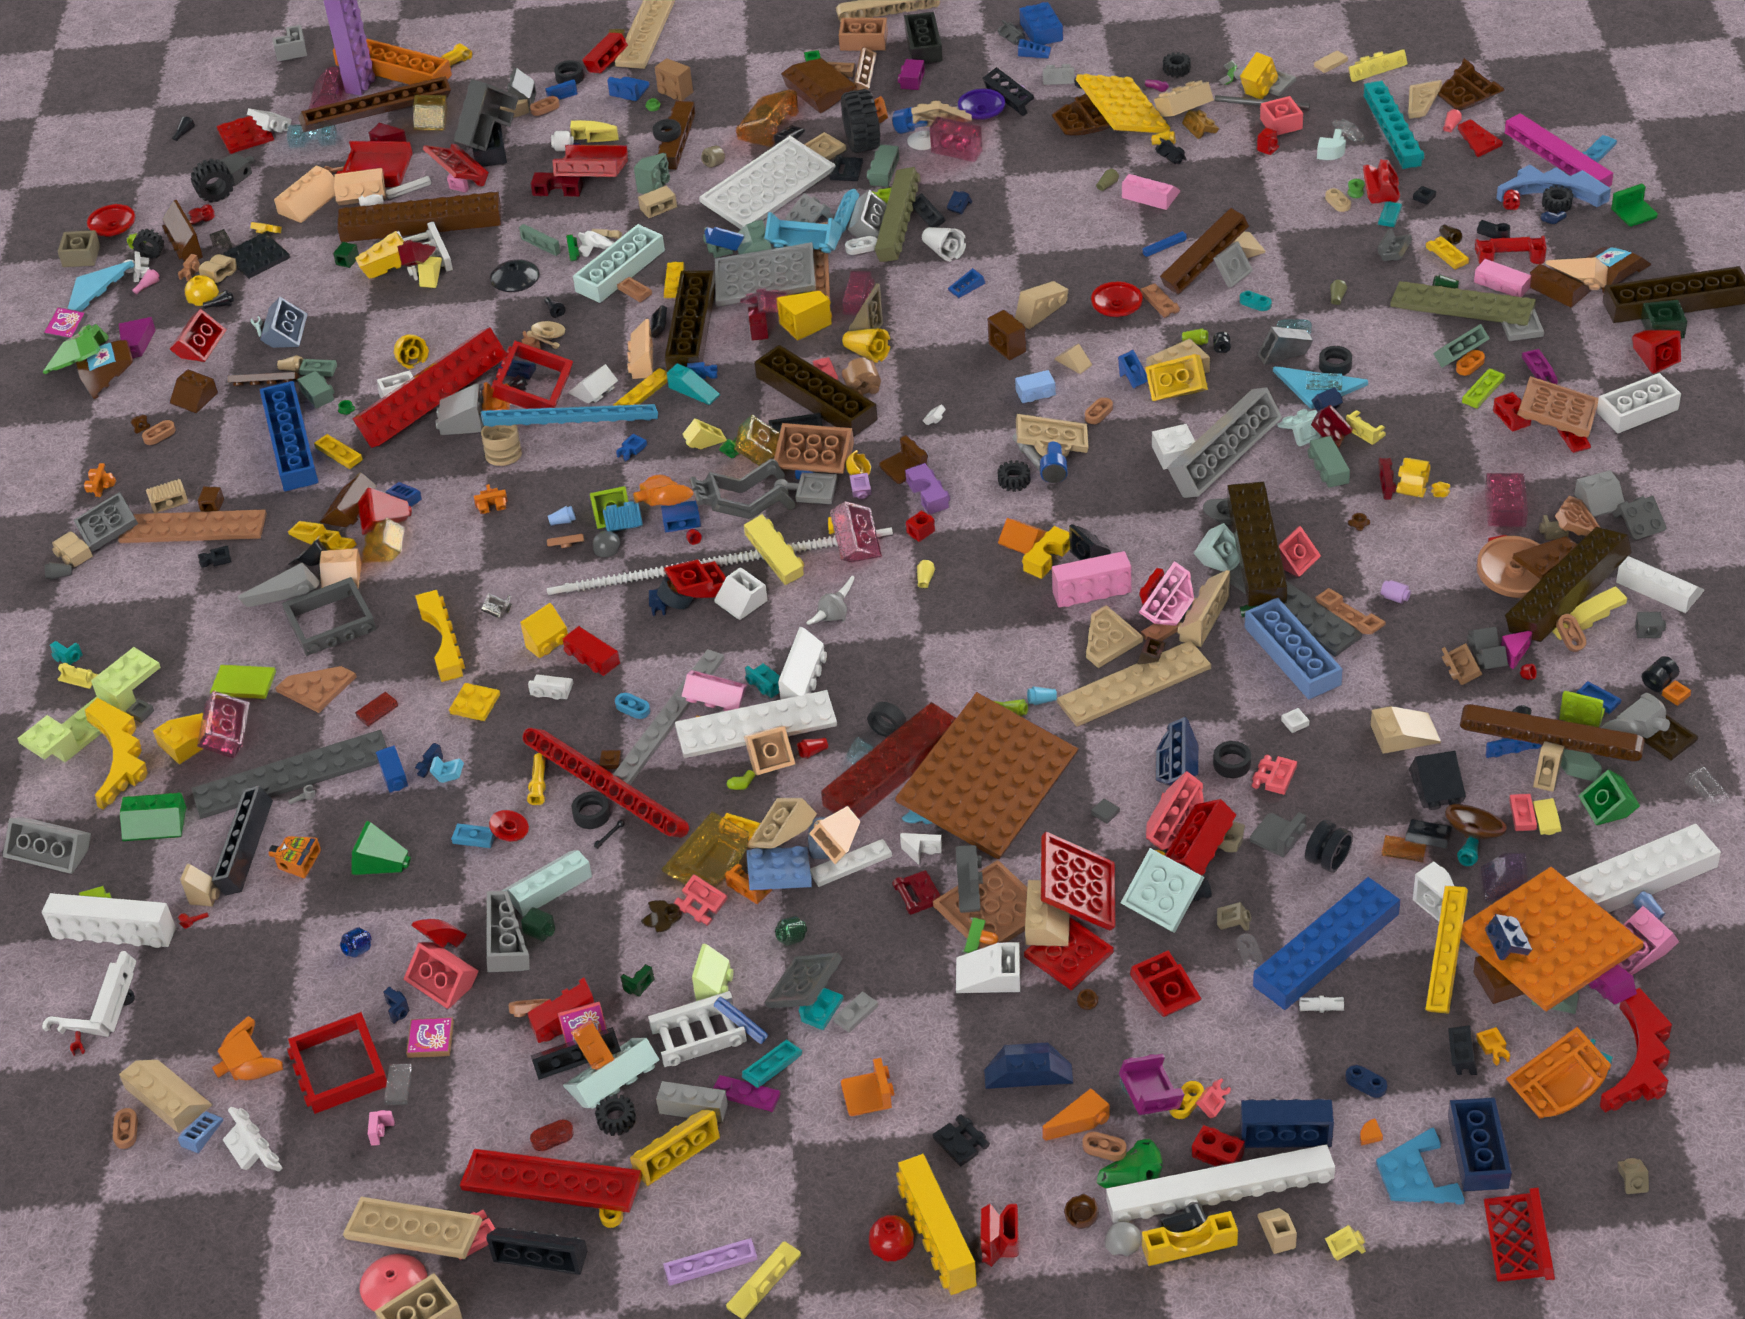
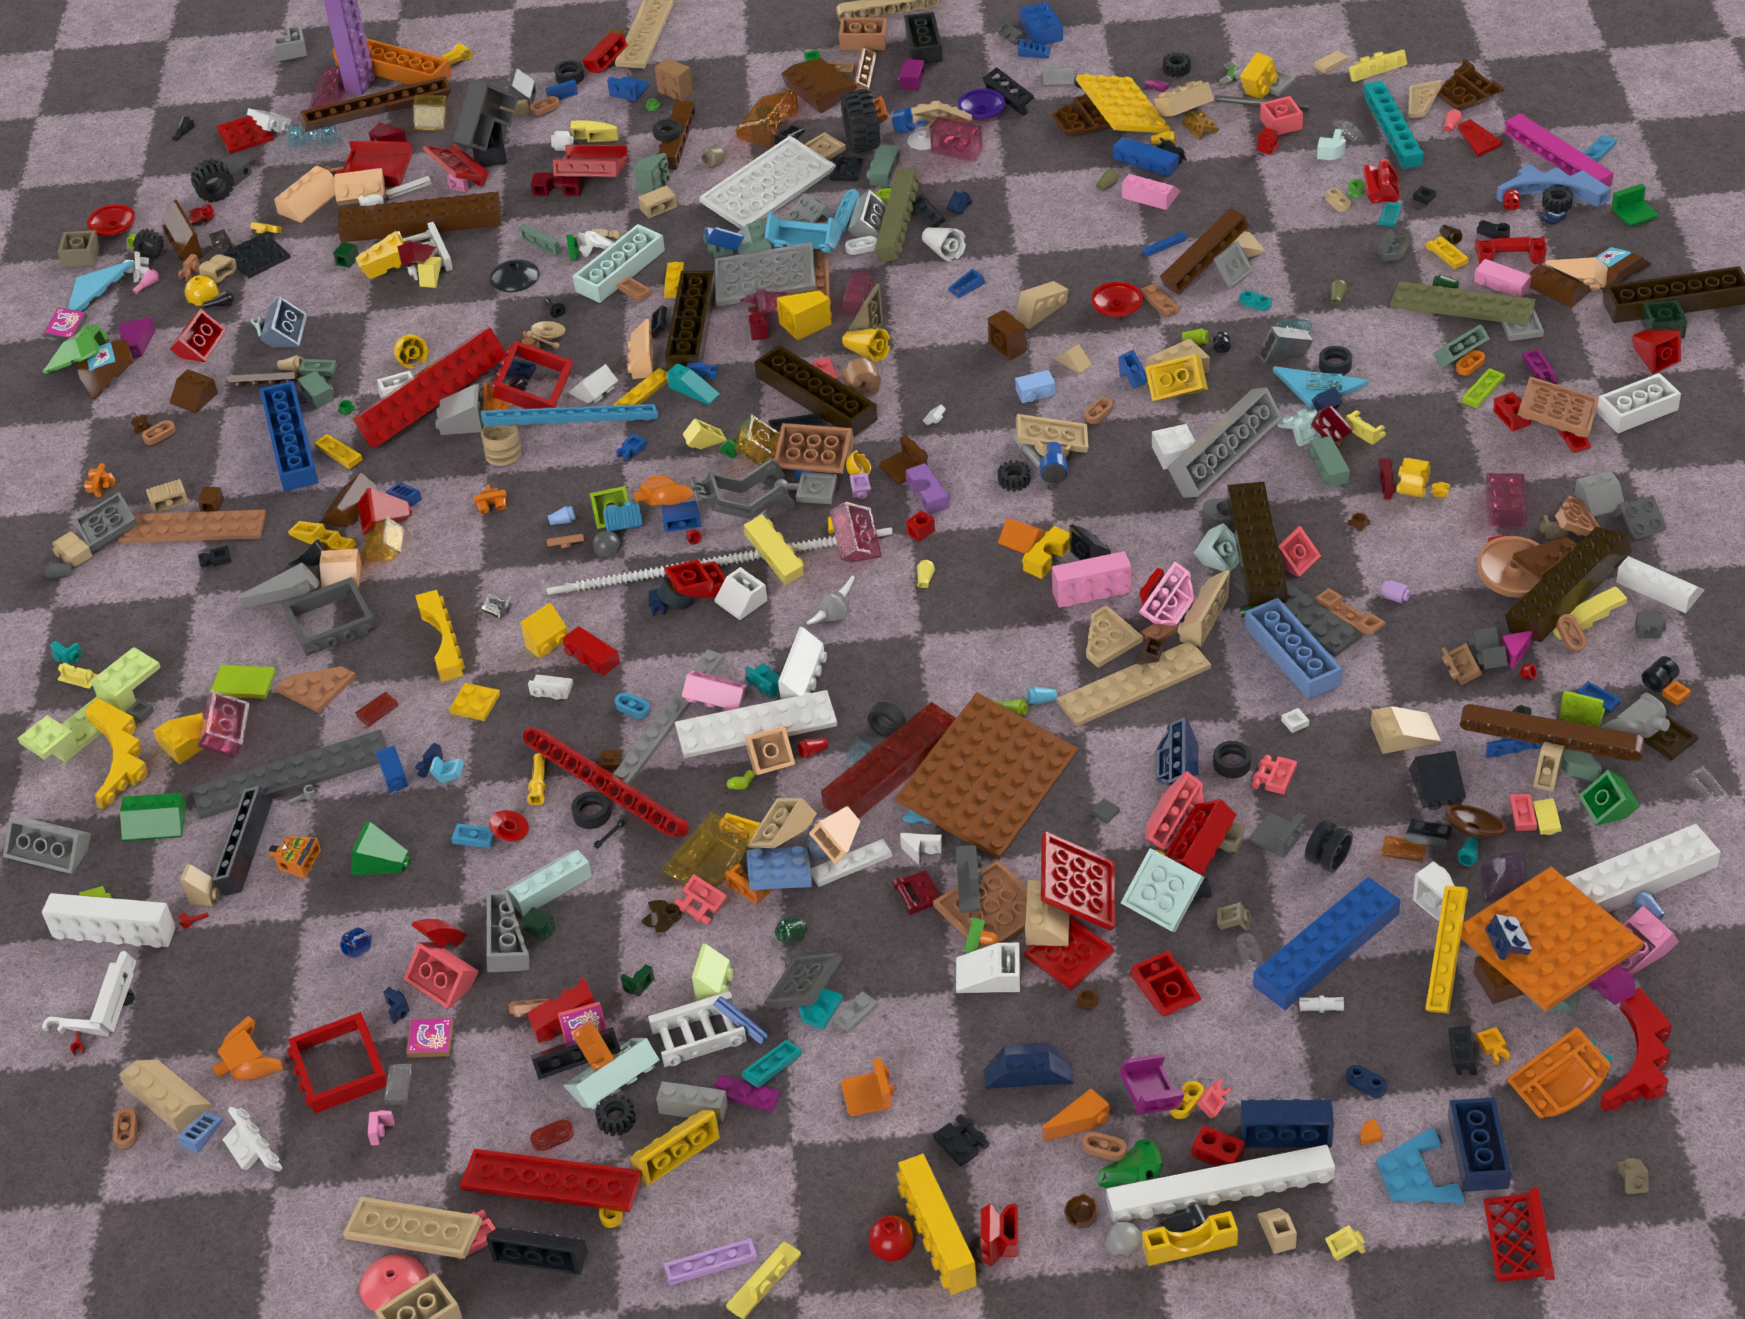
(1145, 156): none -> blue brick

